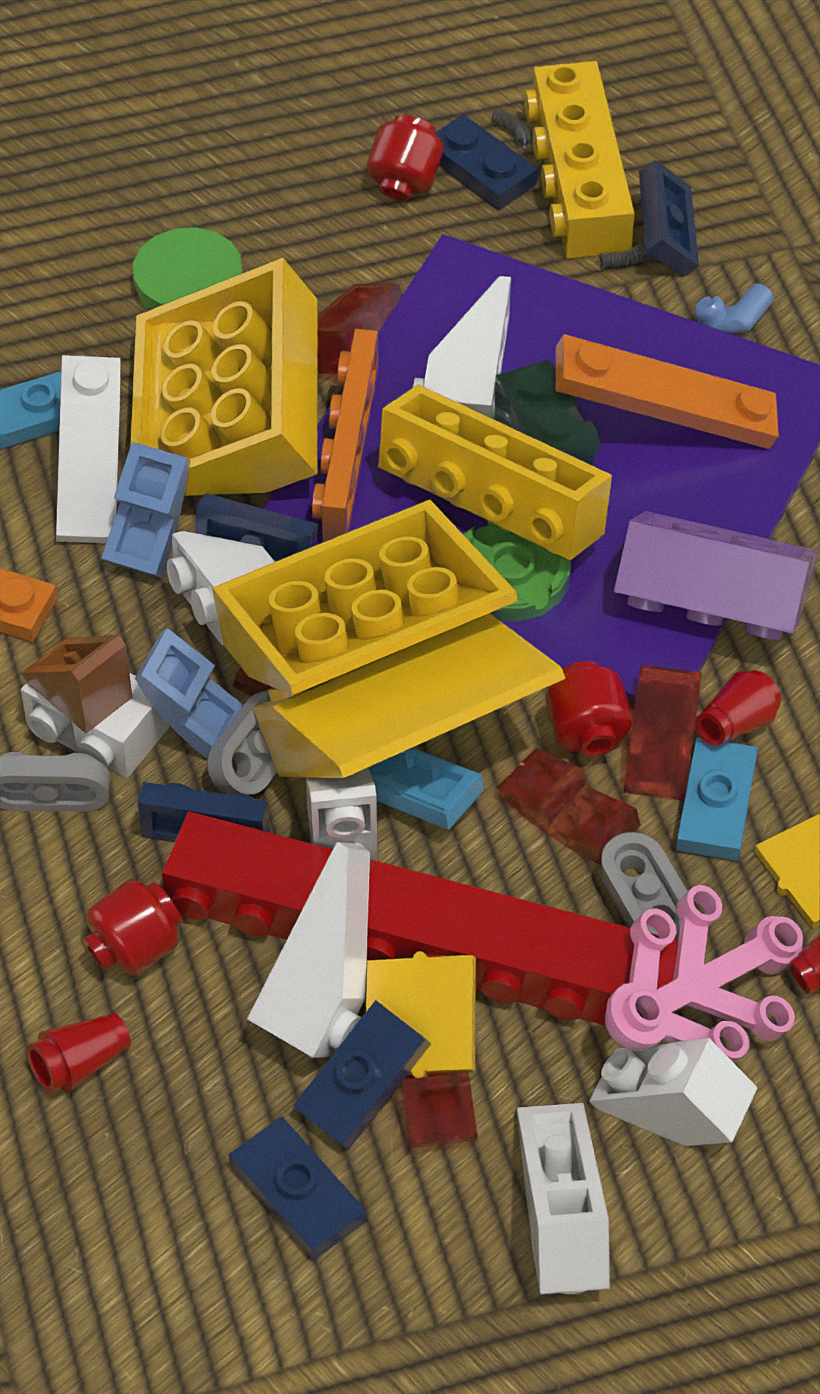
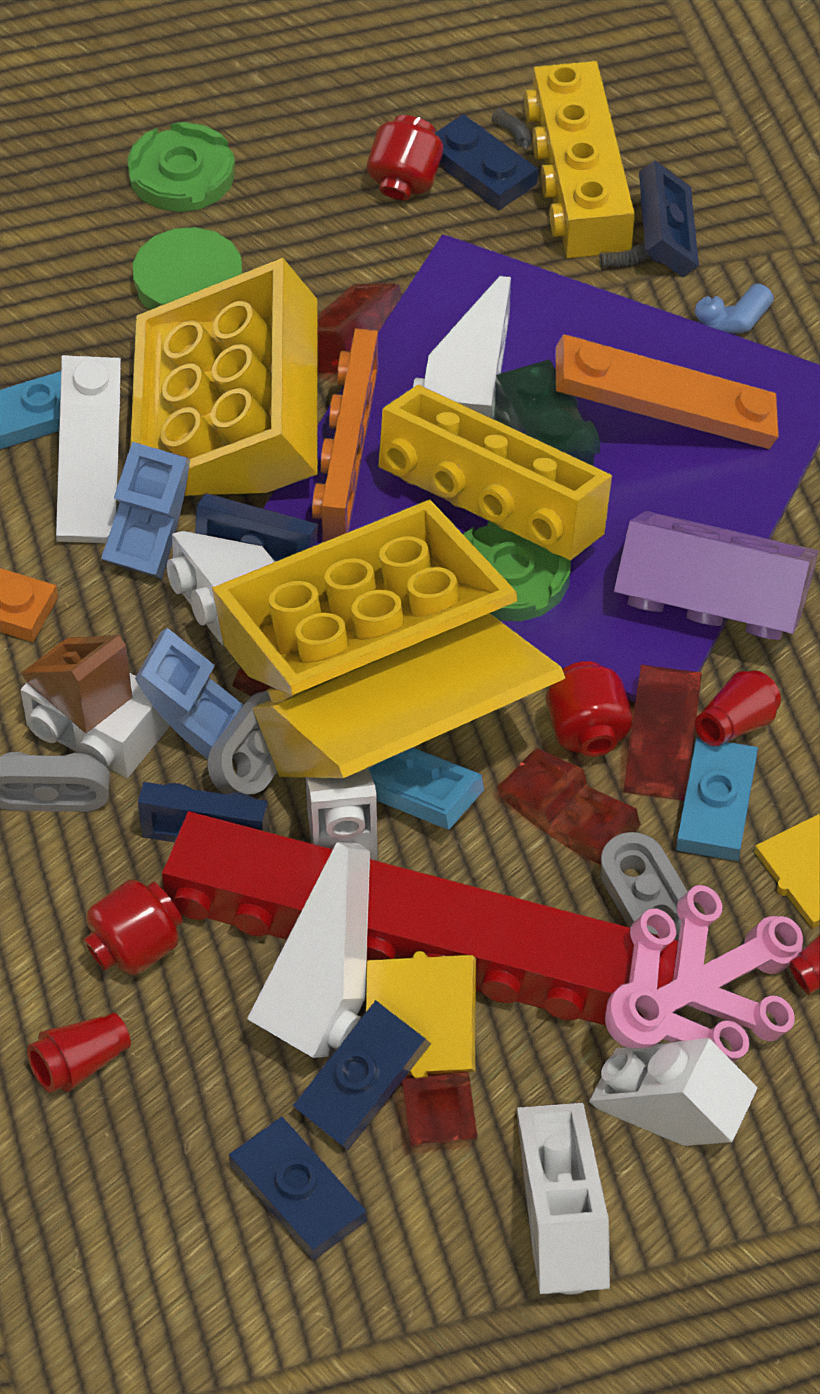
(181, 167): none -> bright green tile

